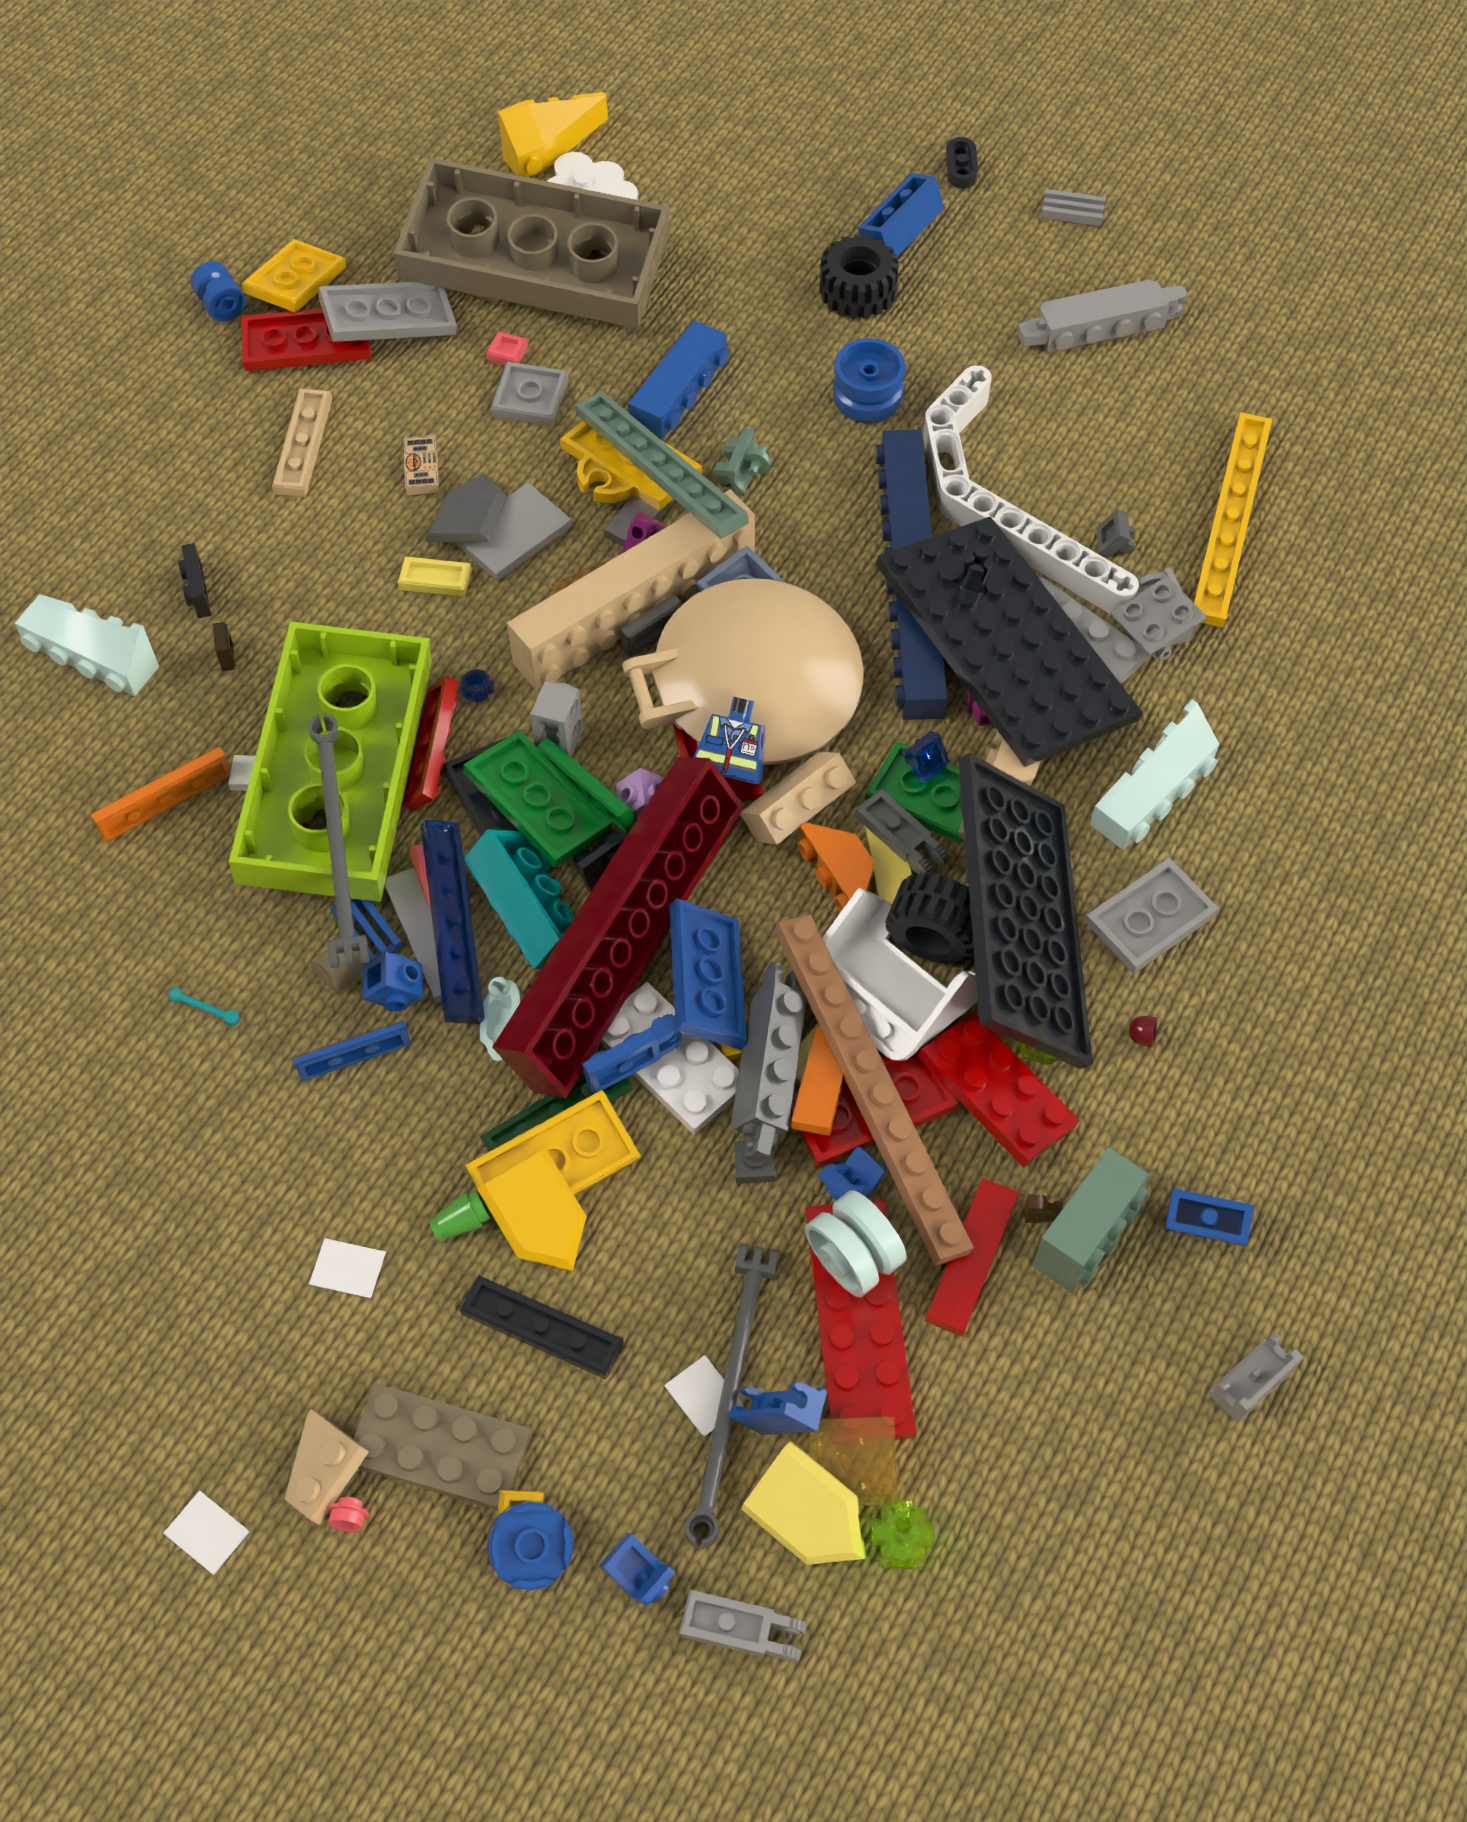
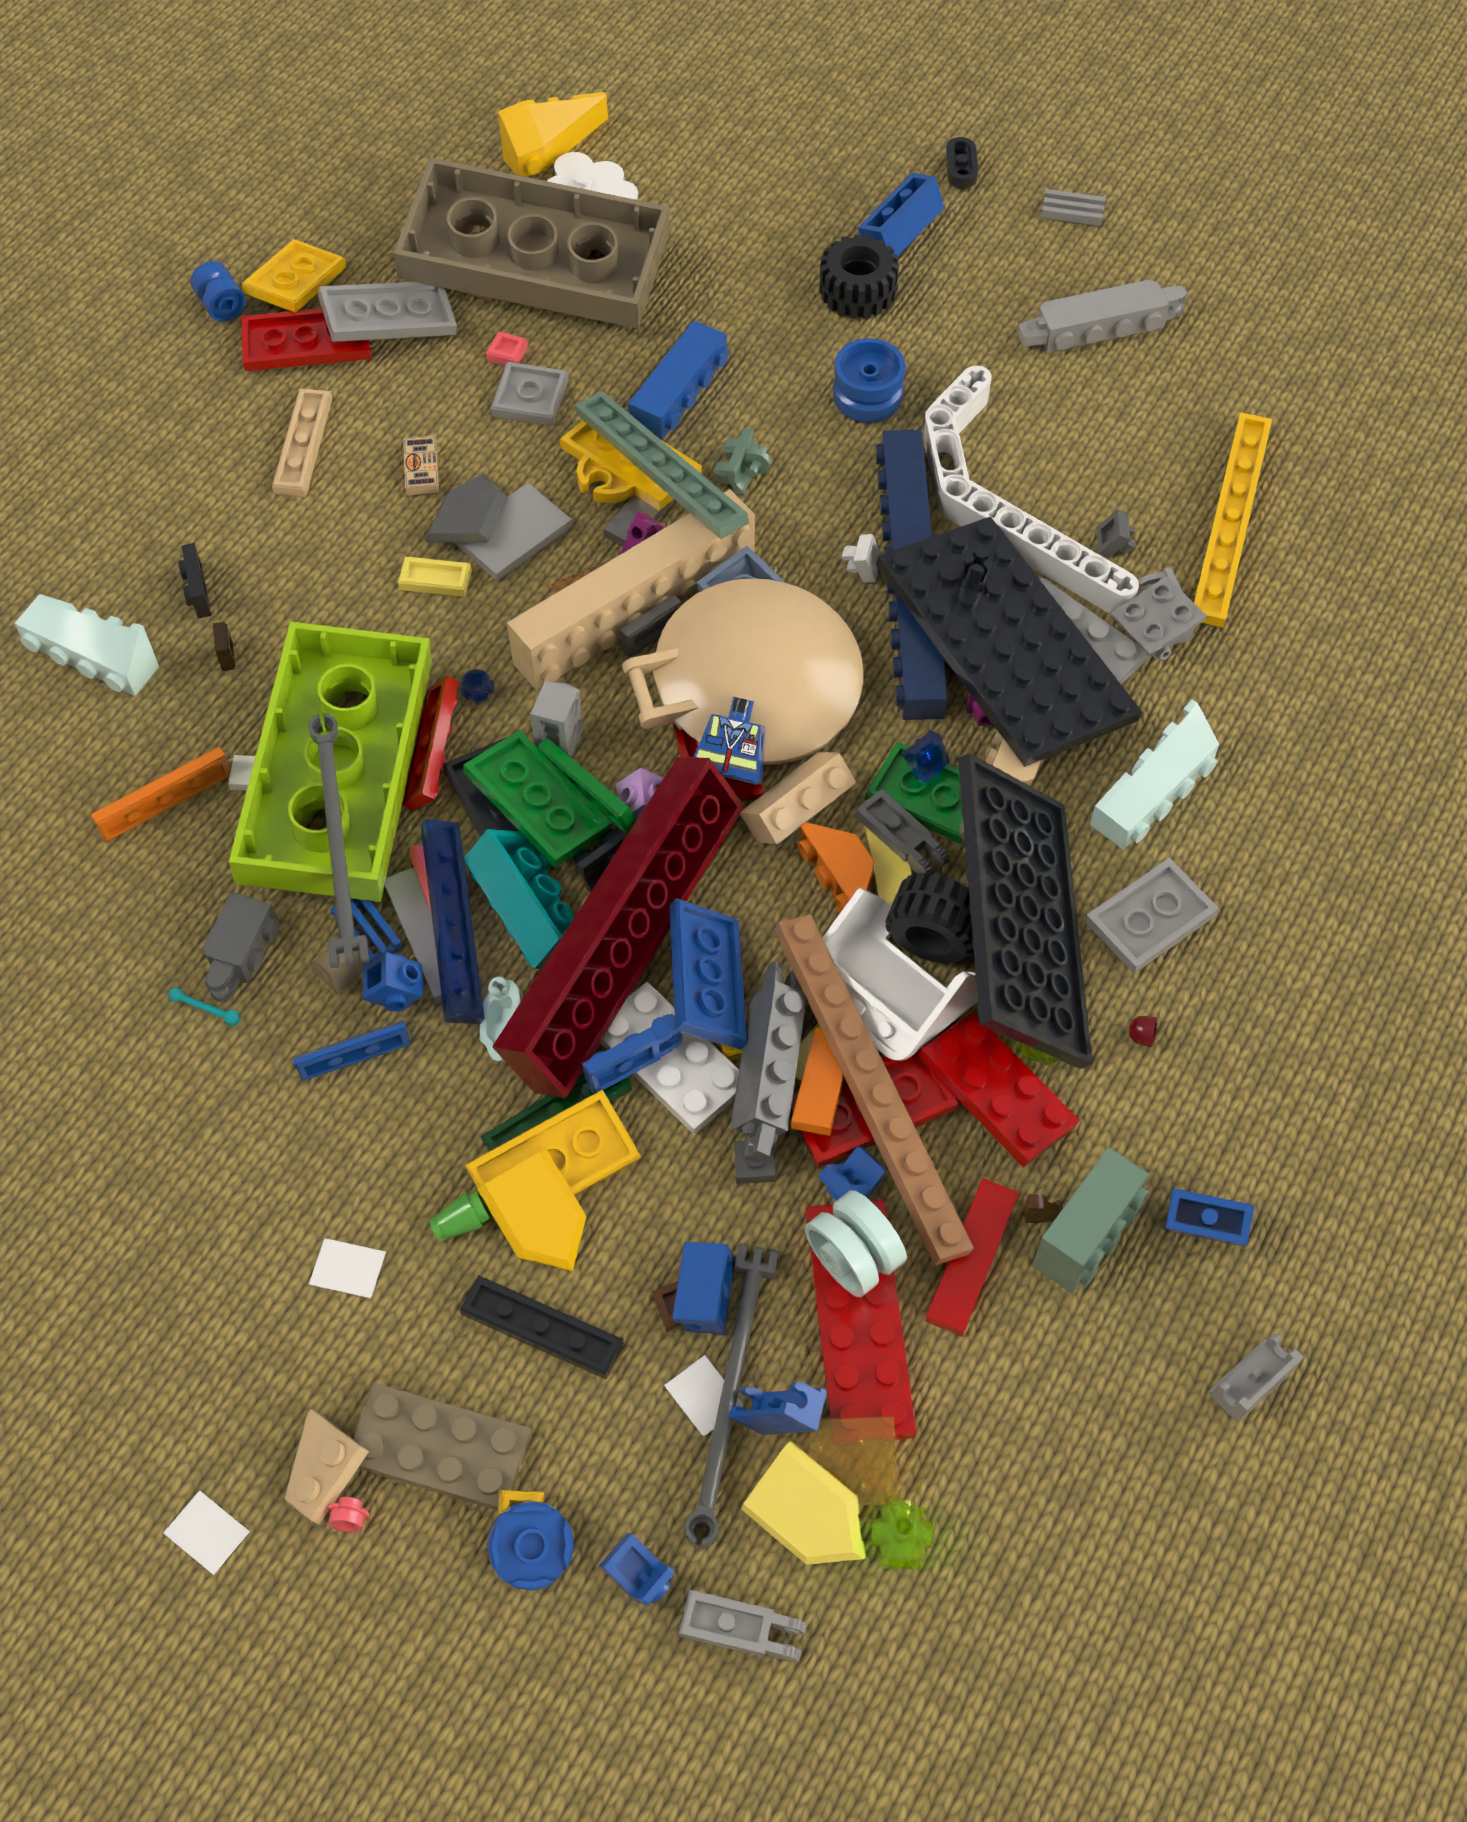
(238, 943): none -> dark grey hinge
(665, 1301): none -> reddish brown tile
(704, 1287): none -> blue hinge
(863, 558): none -> white tile

